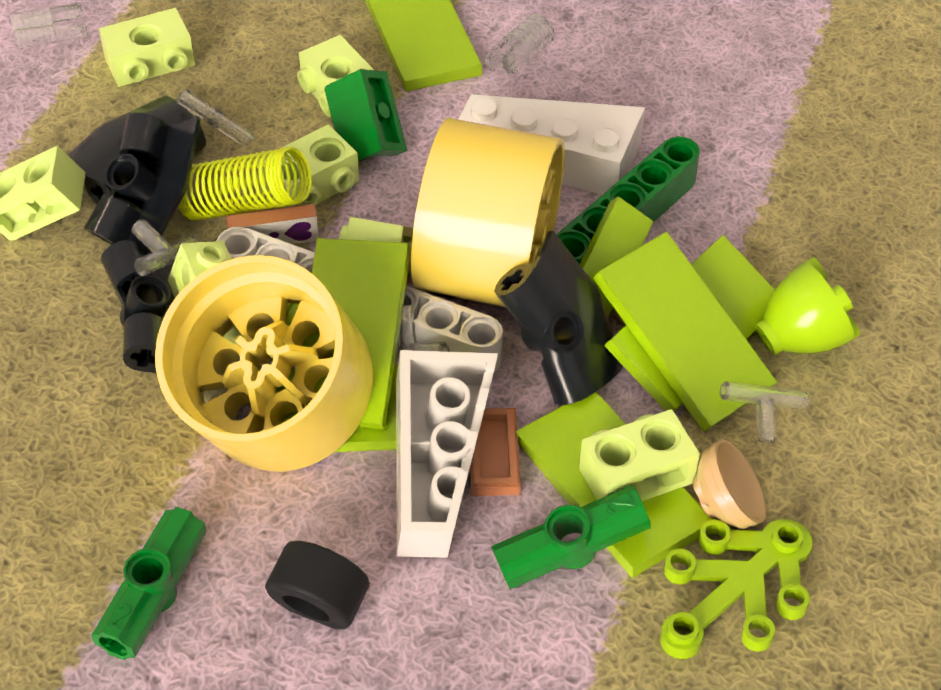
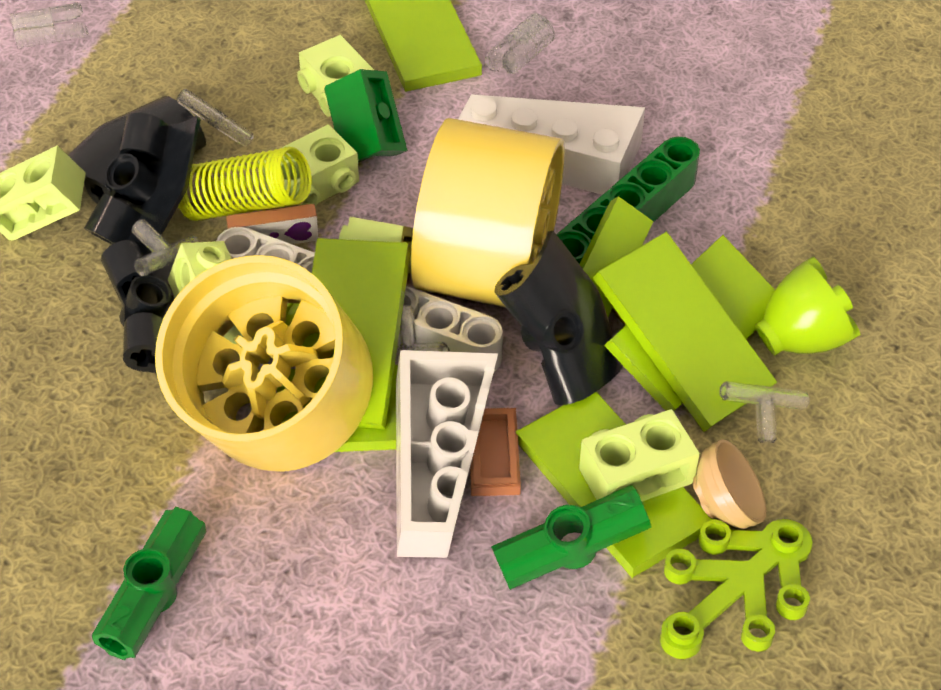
(147, 47): yellowish green brick -> none
(317, 584): black tyre -> none

